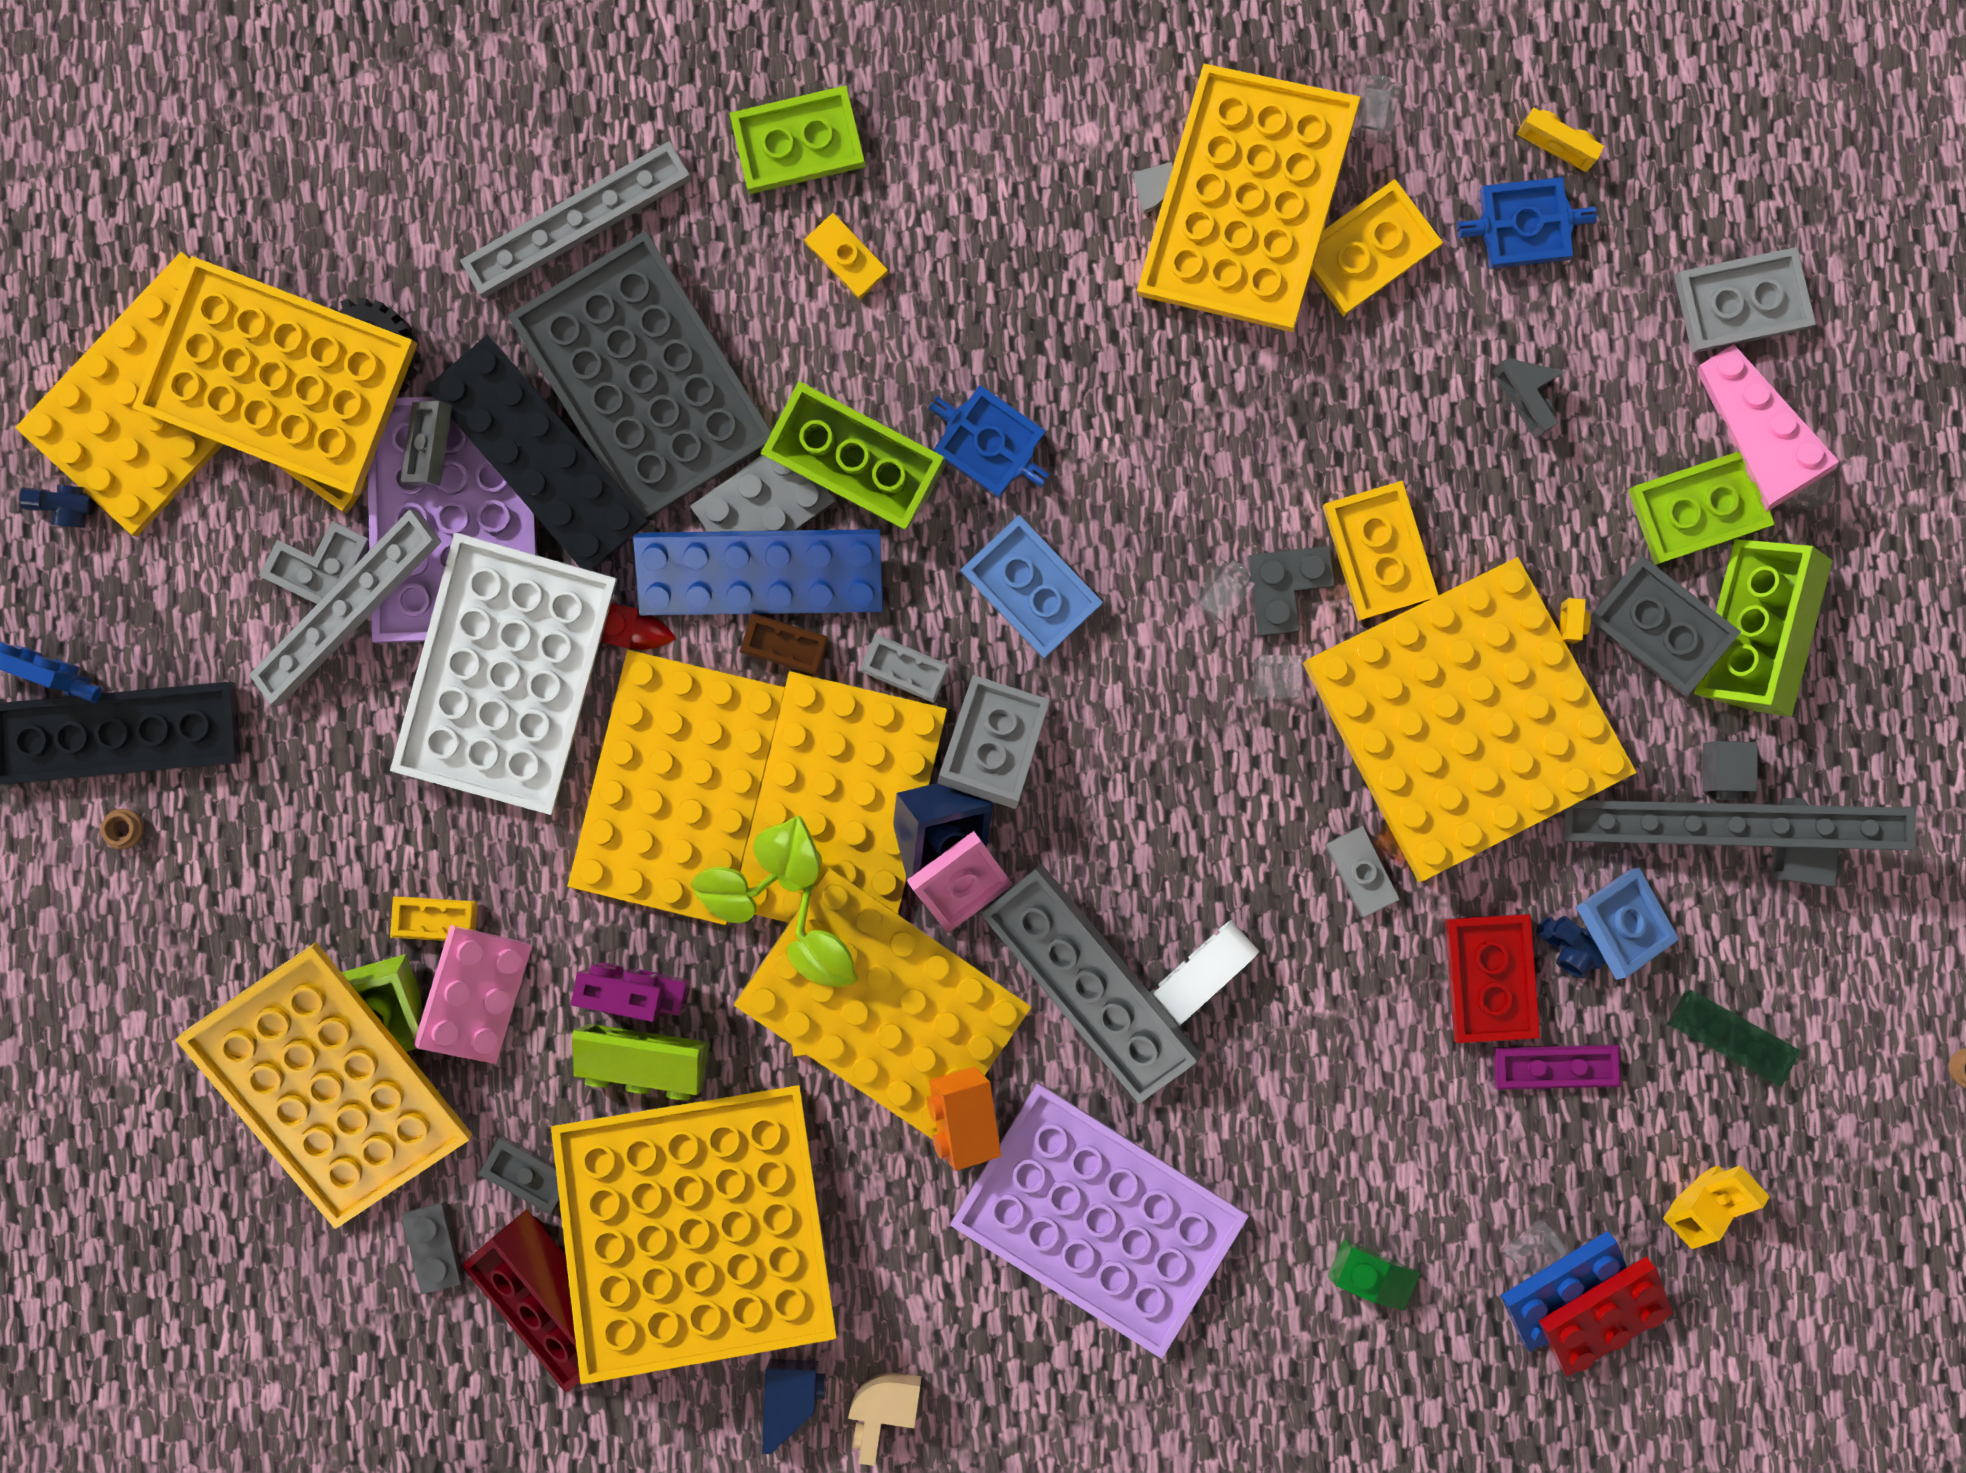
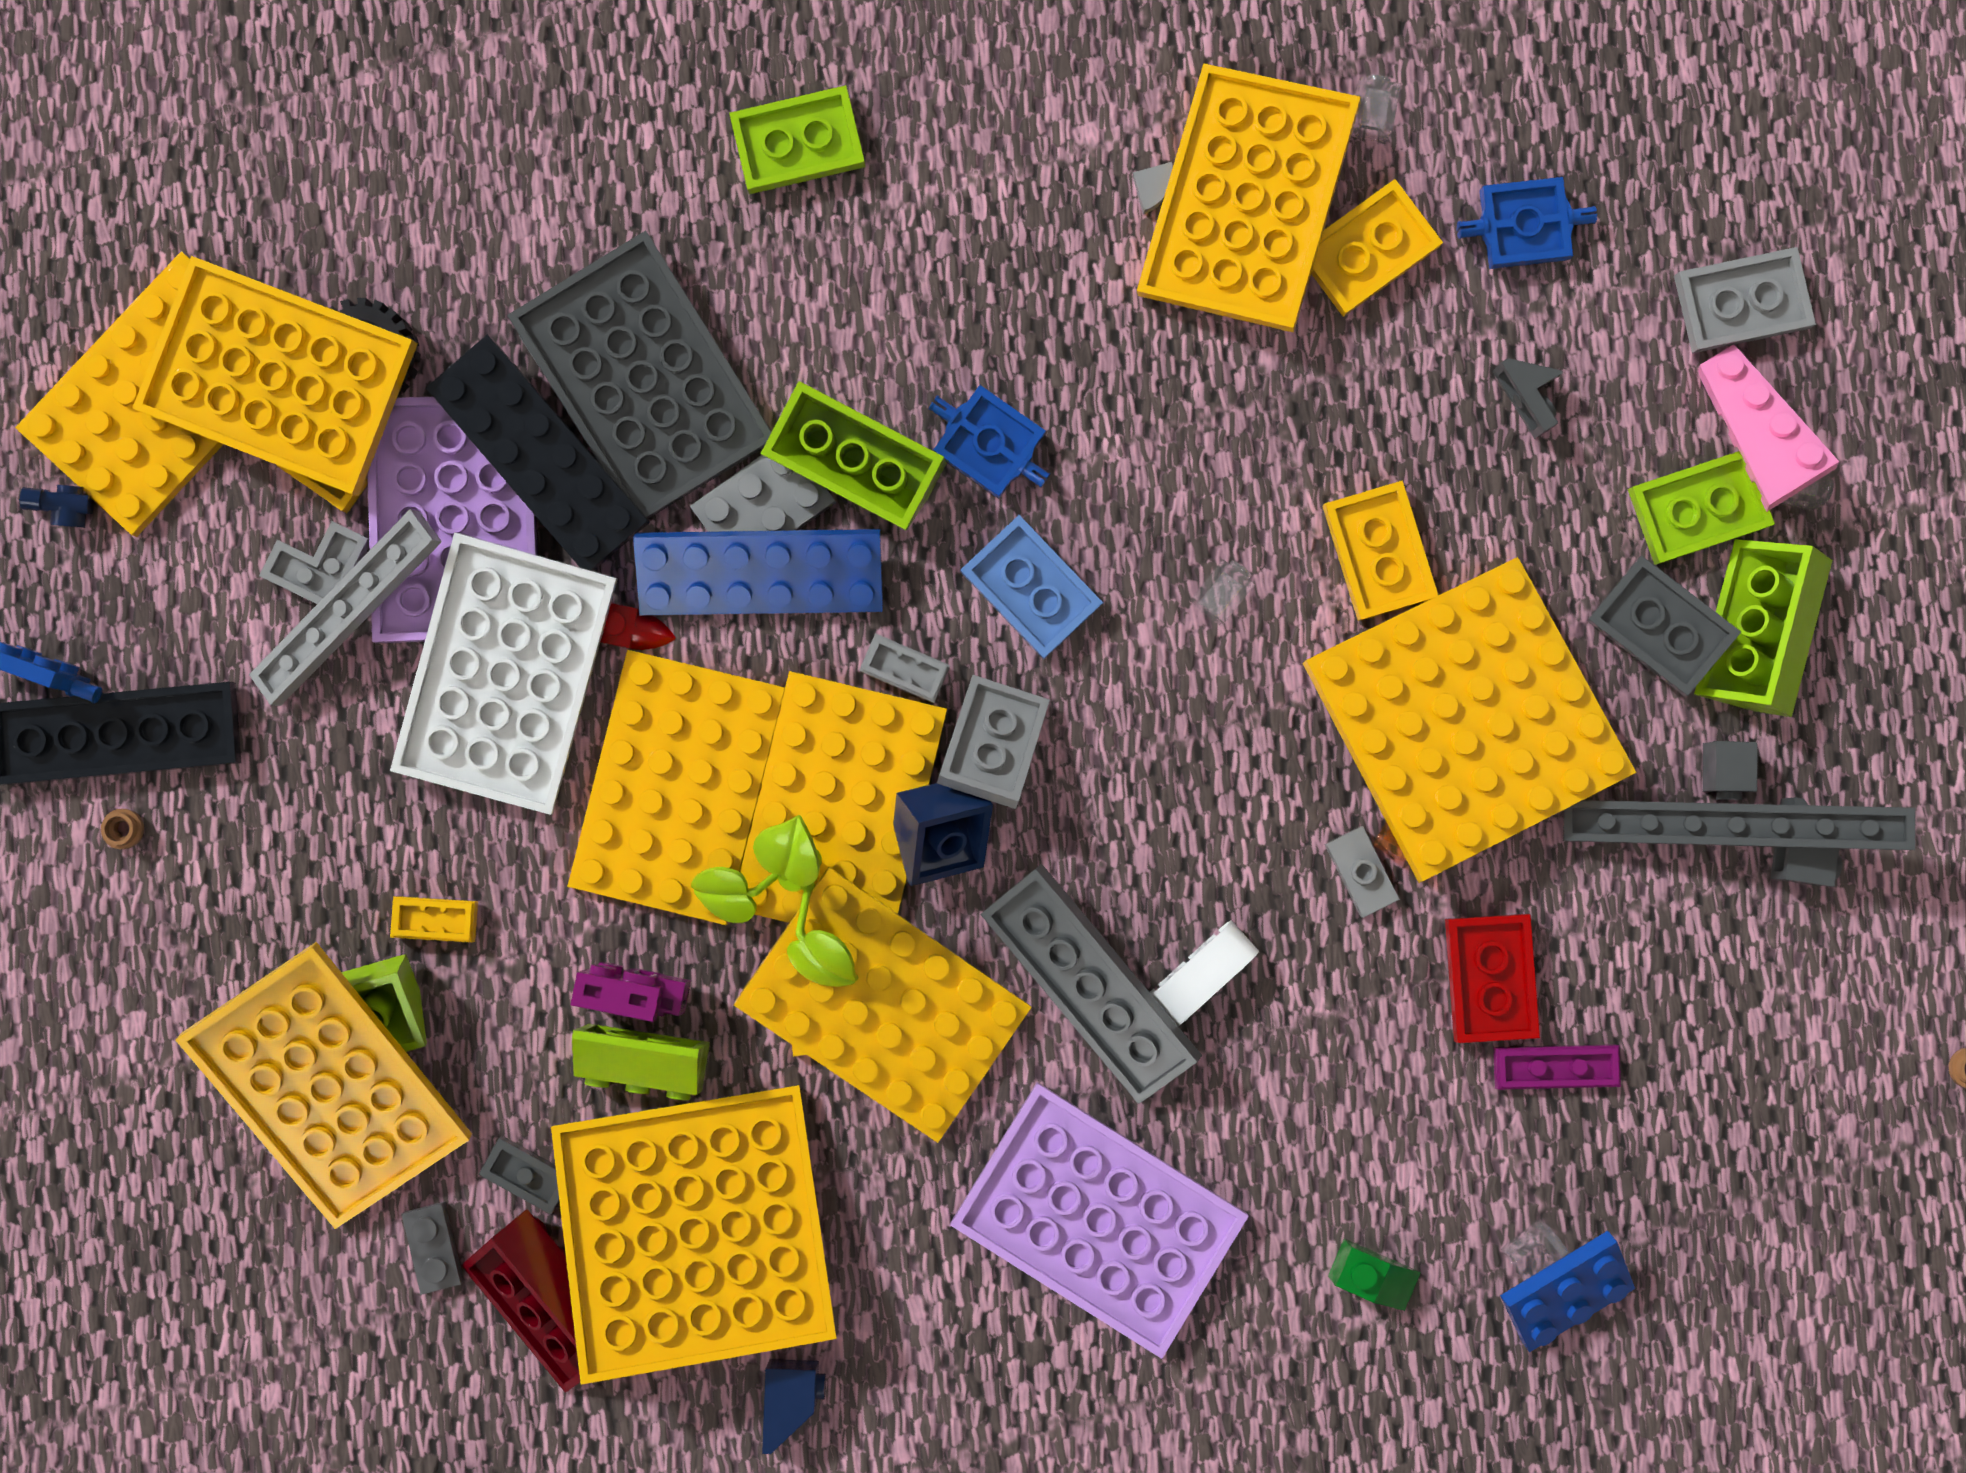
(426, 443): flat silver plate -> none
(472, 995): bright pink plate -> none
(575, 220): light grey plate -> none
(784, 644): reddish brown plate -> none
(846, 256): yellow plate -> none
(882, 1400): tan brick -> none
(960, 882): bright pink plate -> none
(964, 1118): orange brick -> none
(1277, 677): clear brick -> none
(1278, 578): dark grey plate -> none
(1552, 135): yellow plate -> none
(1574, 620): yellow plate -> none
(1576, 944): dark blue plate -> none
(1606, 1317): red plate -> none
(1627, 923): medium blue plate -> none
(1711, 1203): yellow brick -> none
(1733, 1037): clear green plate -> none

